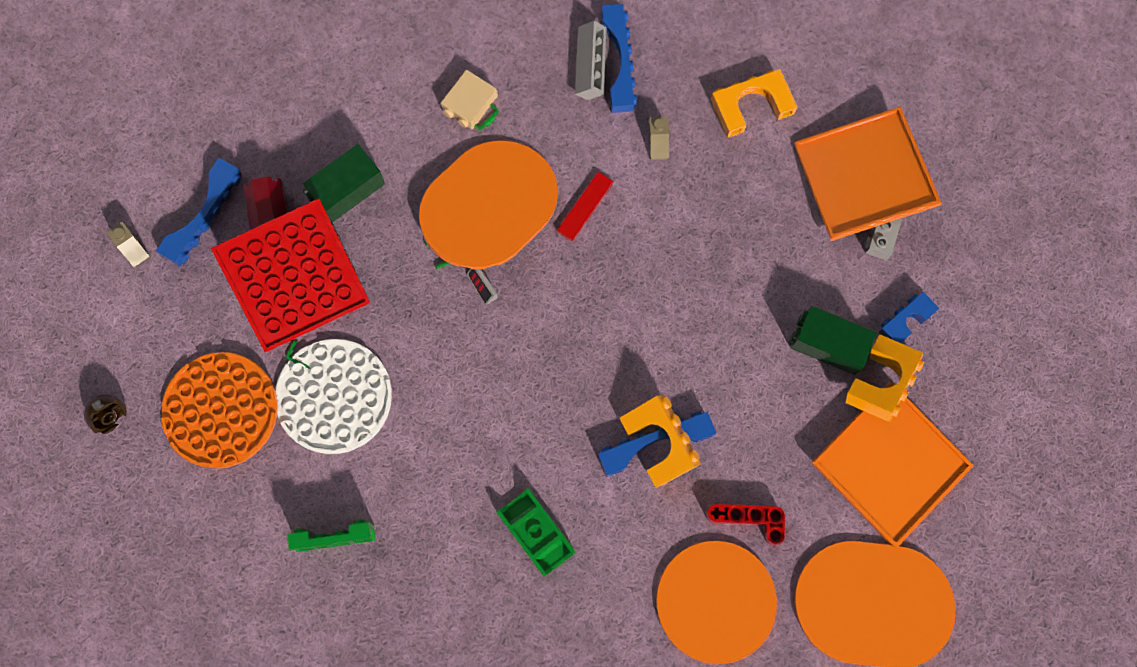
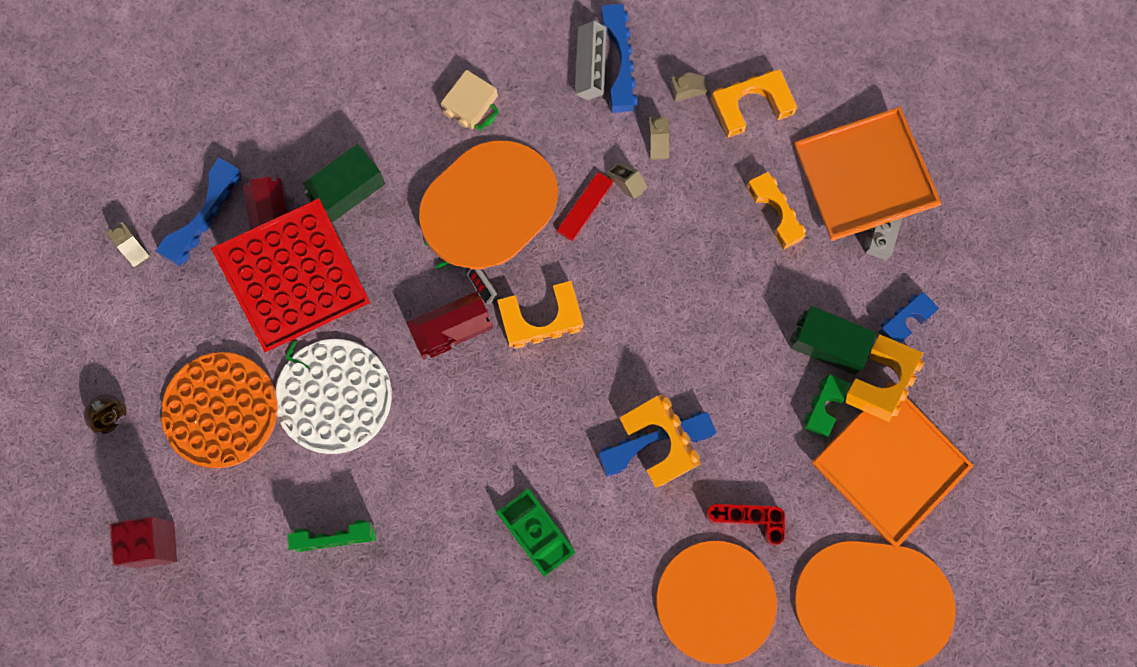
(143, 542): none -> dark red brick
(449, 325): none -> dark red brick
(520, 332): none -> light orange arch
(627, 179): none -> dark tan slope
(688, 86): none -> dark tan slope
(765, 190): none -> light orange arch
(819, 420): none -> green arch

